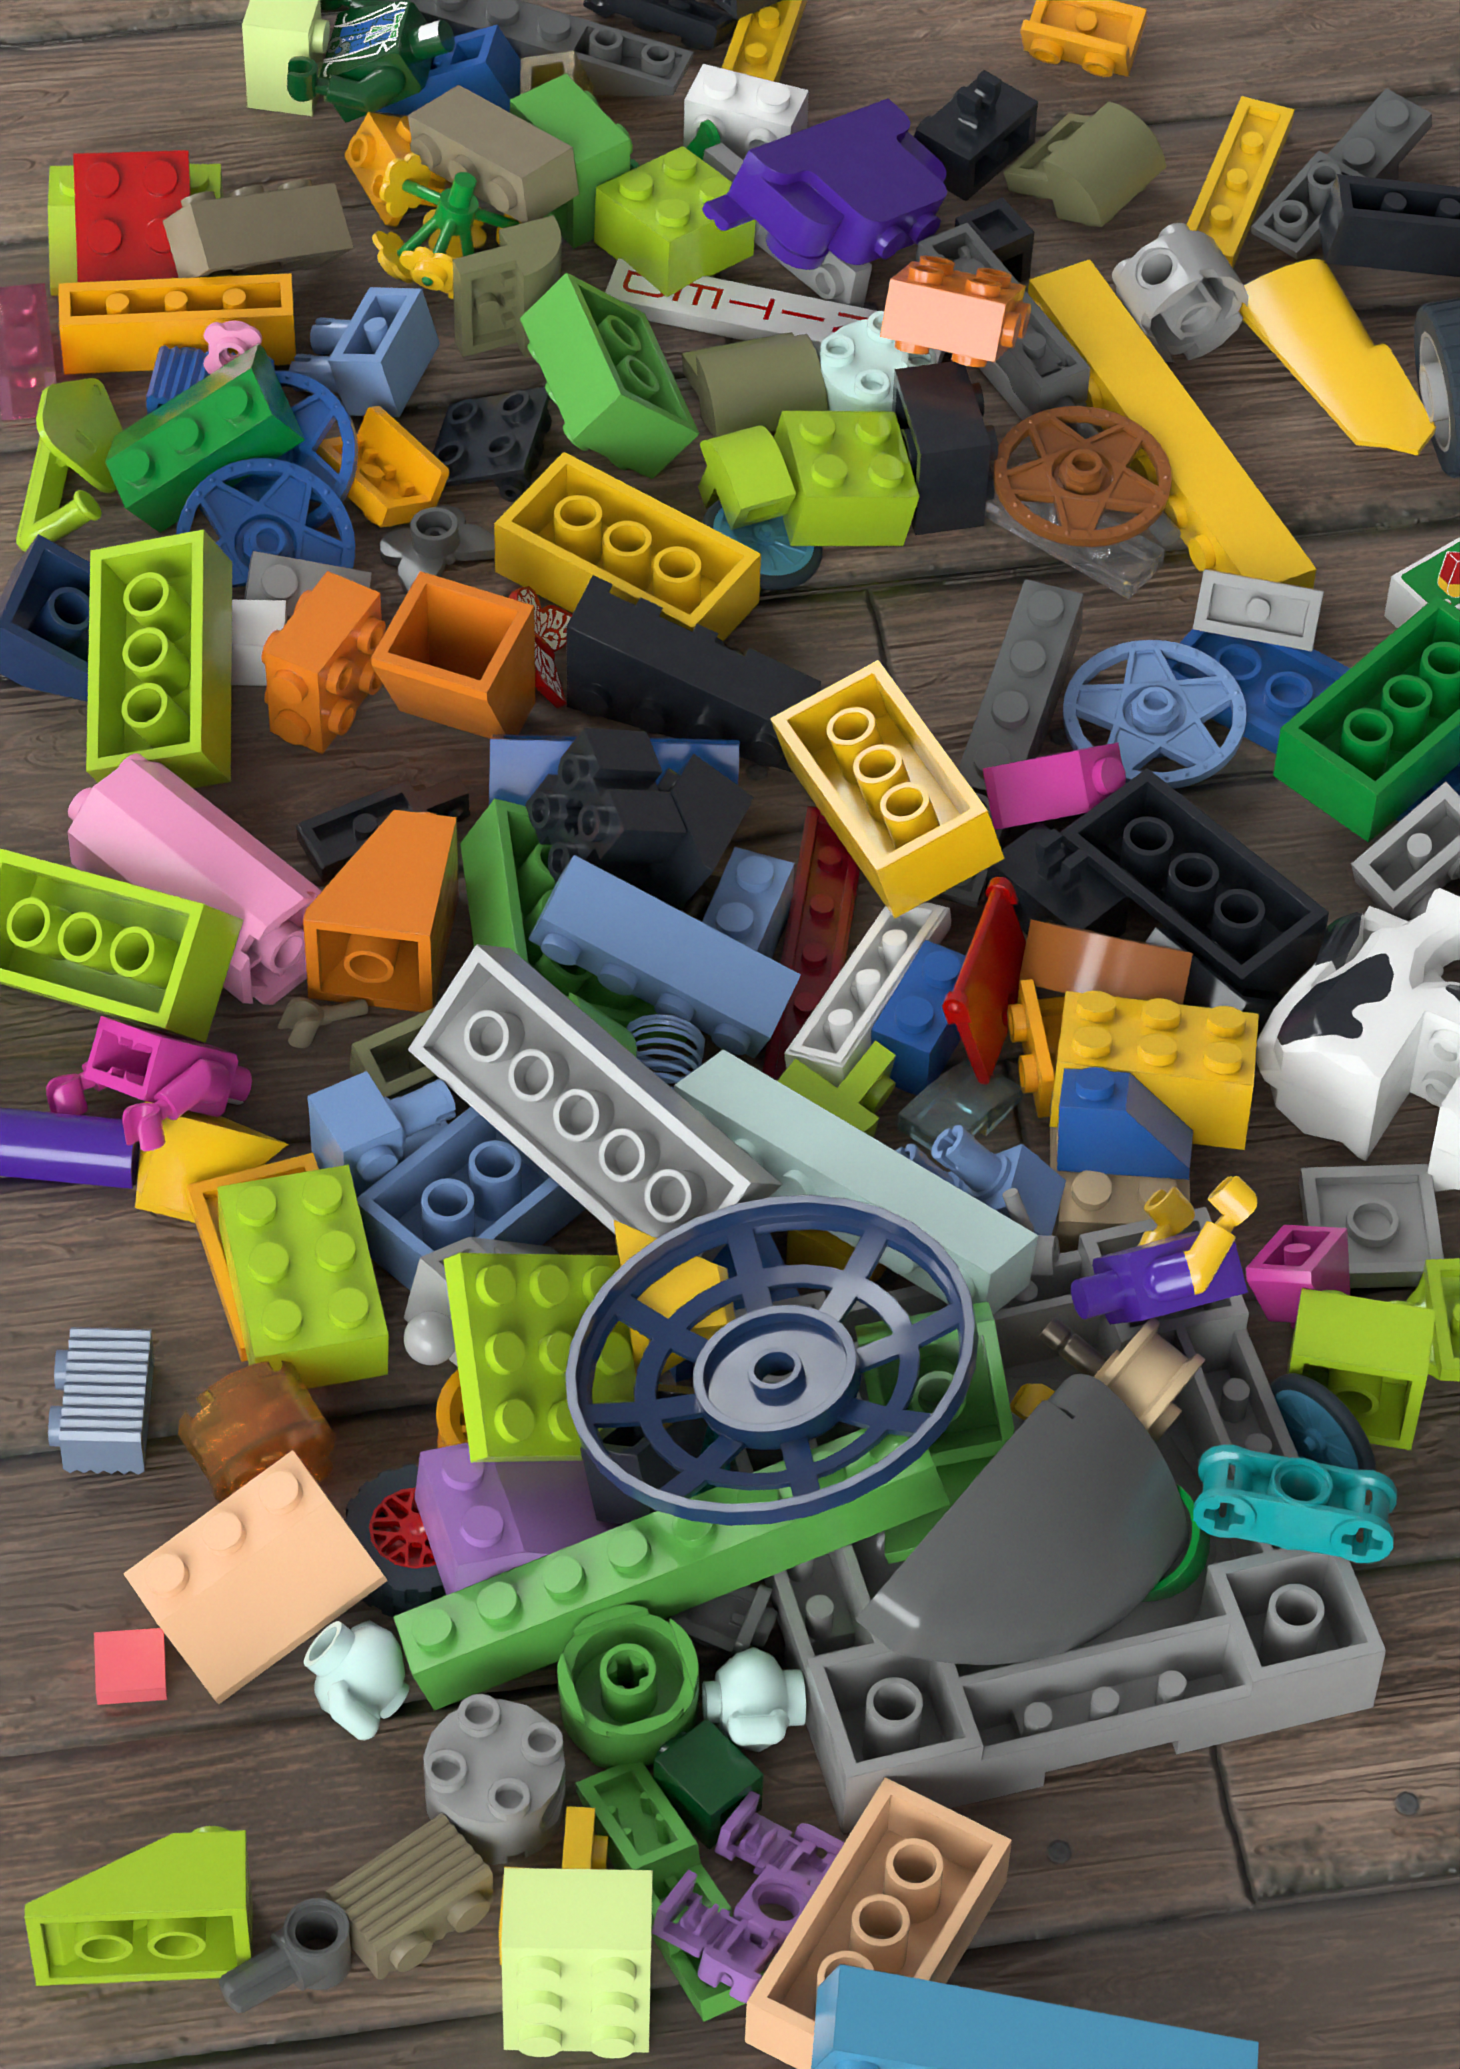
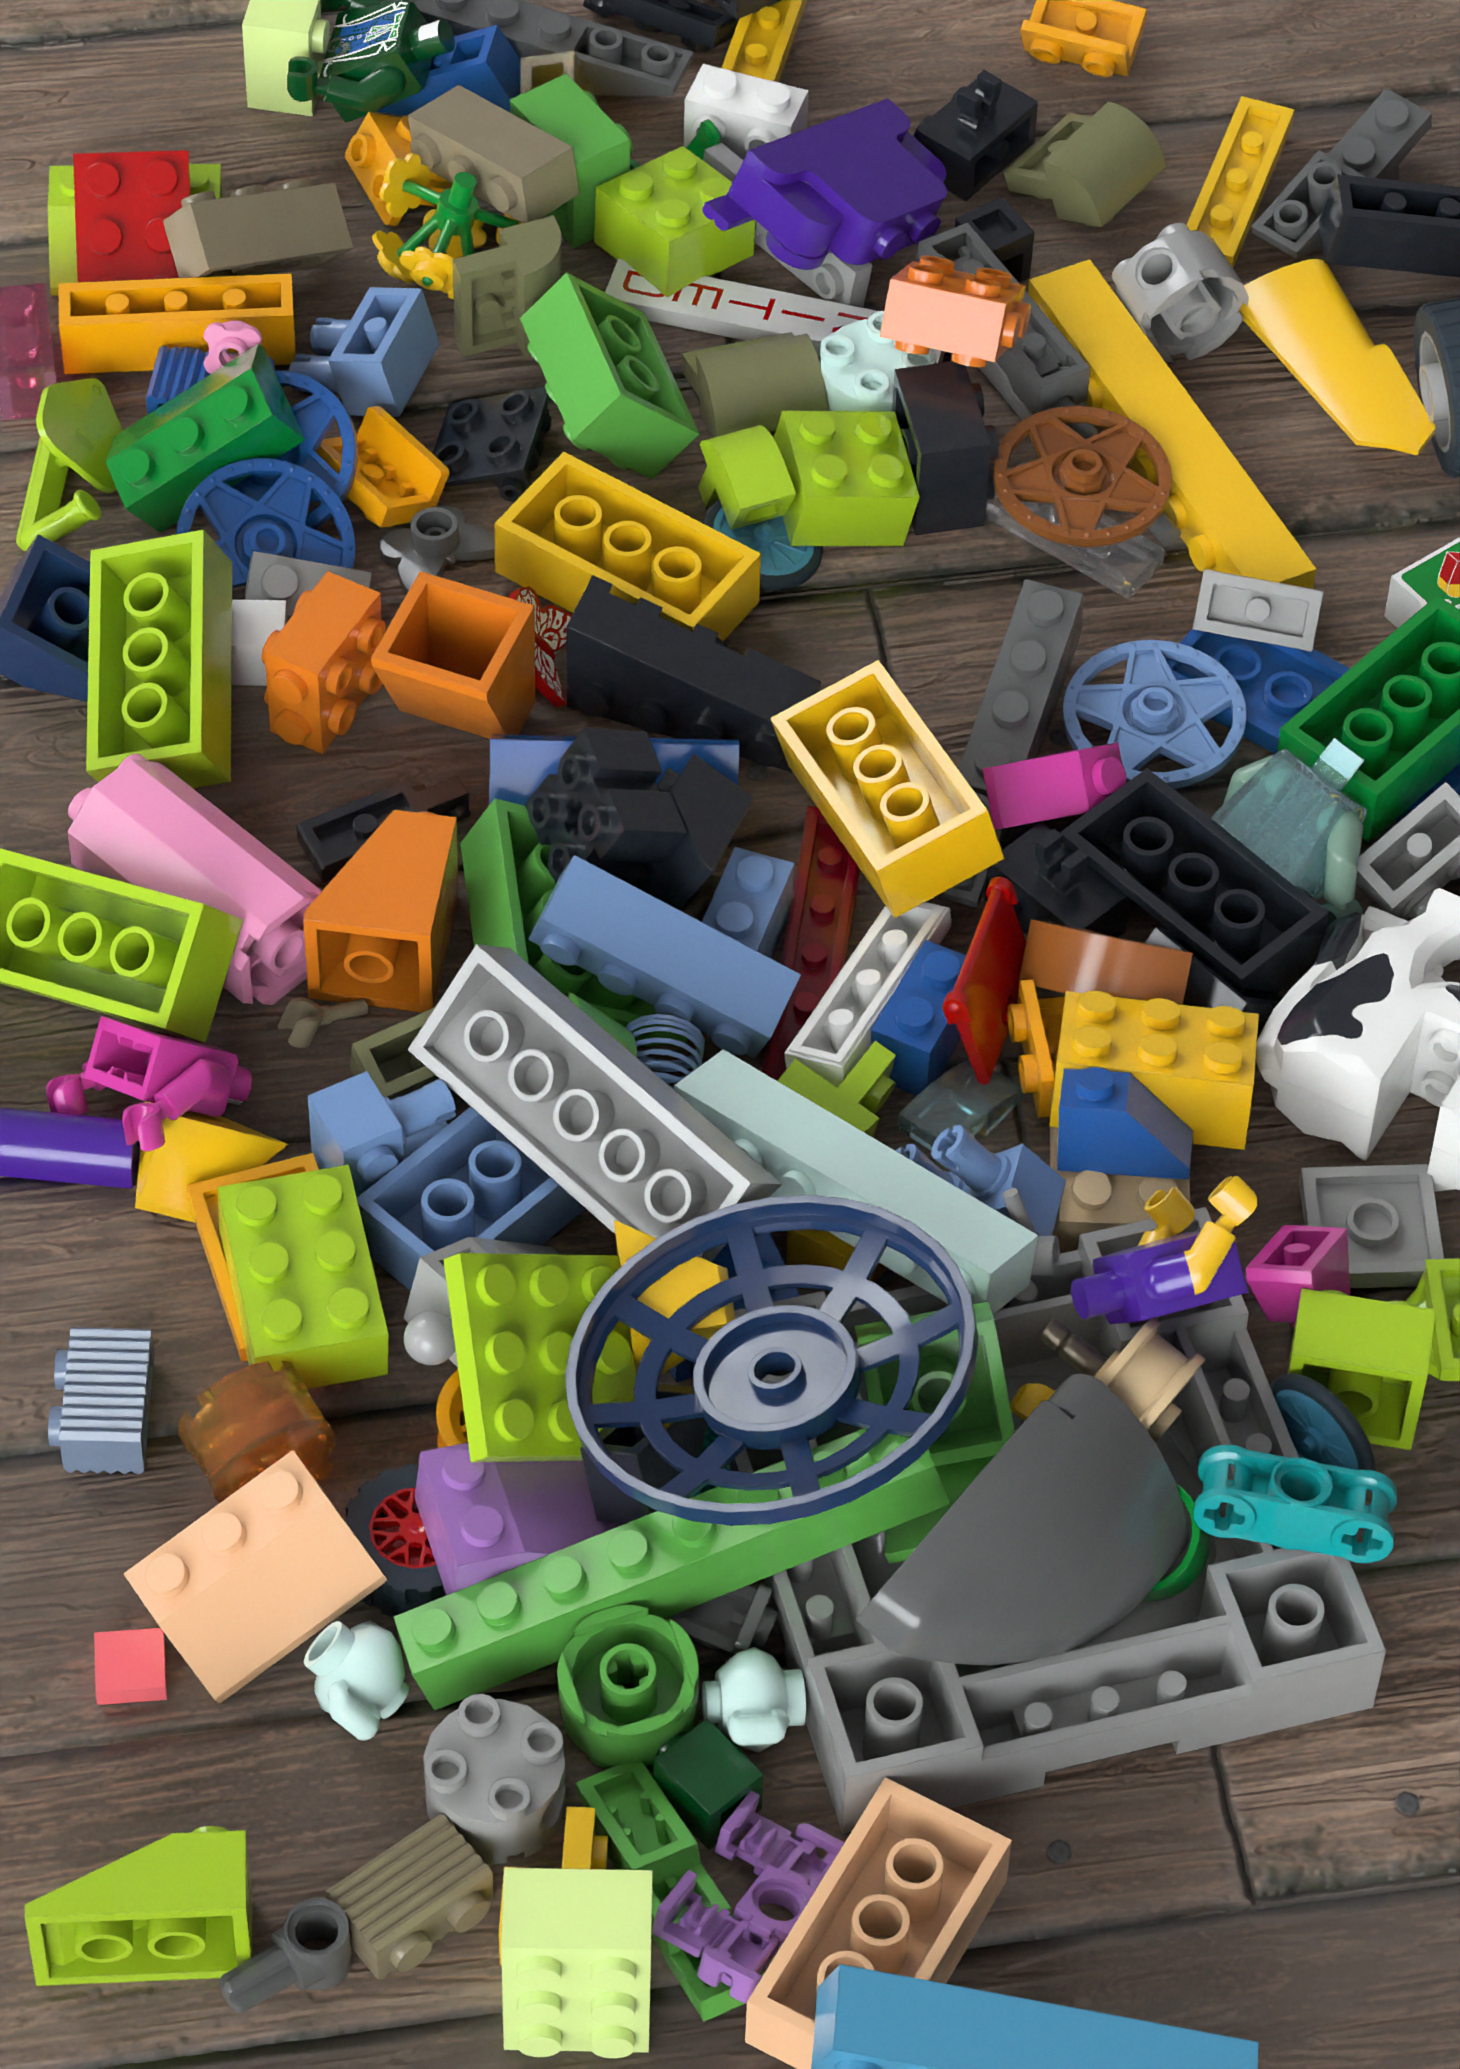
(1301, 821): none -> clear light blue torso

